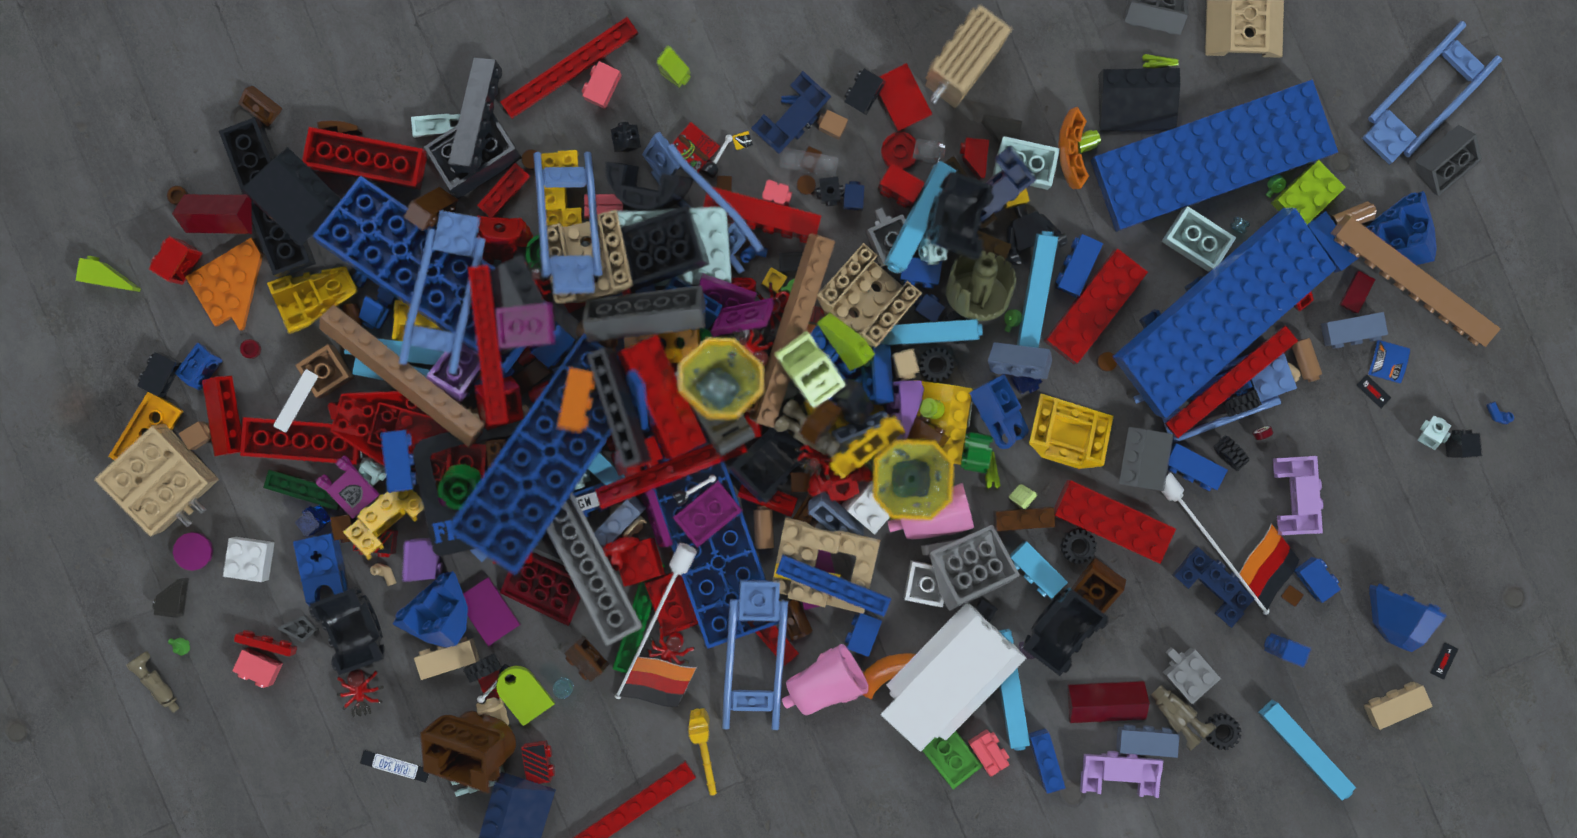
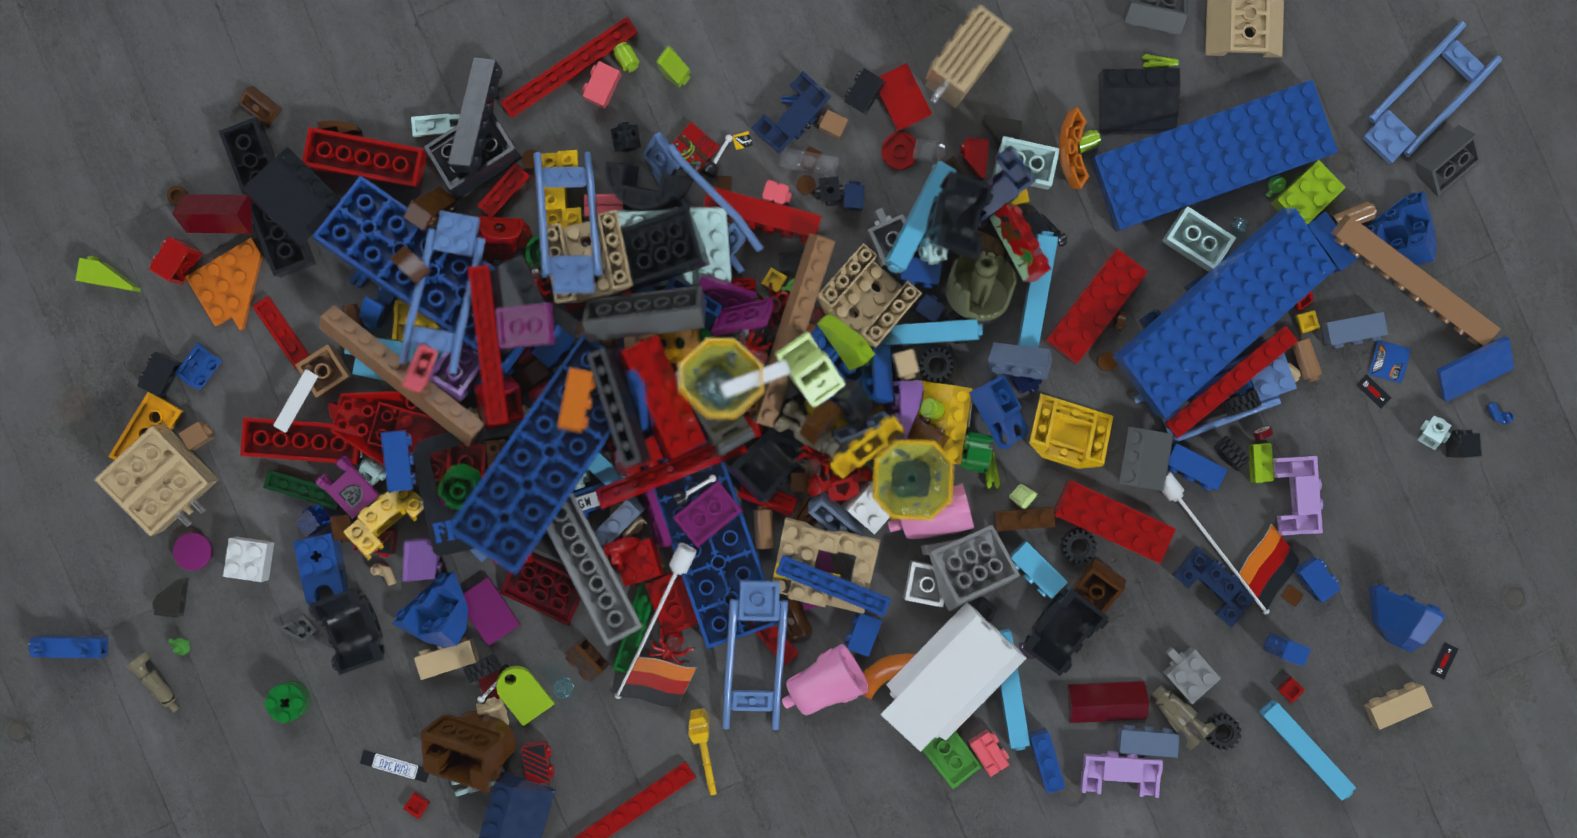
(68, 646): none -> blue brick
(222, 415): red brick -> none
(250, 348): dark red tile -> none
(257, 667): coral brick -> none
(266, 643): red plate -> none
(277, 704): none -> green brick
(281, 331): none -> red tile
(309, 296): yellow wedge -> none
(358, 687): animal -> none
(410, 264): none -> reddish brown slope
(416, 805): none -> red tile
(419, 368): none -> coral brick
(626, 57): none -> lime brick
(750, 252): blue arm -> none
(752, 380): none -> white sticker
(900, 186): red brick -> none
(1012, 319): bright green piece -> none
(1020, 243): none -> red brick
(1078, 265): blue brick -> none
(1119, 321): none -> reddish brown tile
(1260, 463): none -> lime panel
(1290, 689): none -> red tile
(1307, 321): none -> yellow tile
(1357, 292): dark red tile -> none
(1475, 368): none -> blue tile

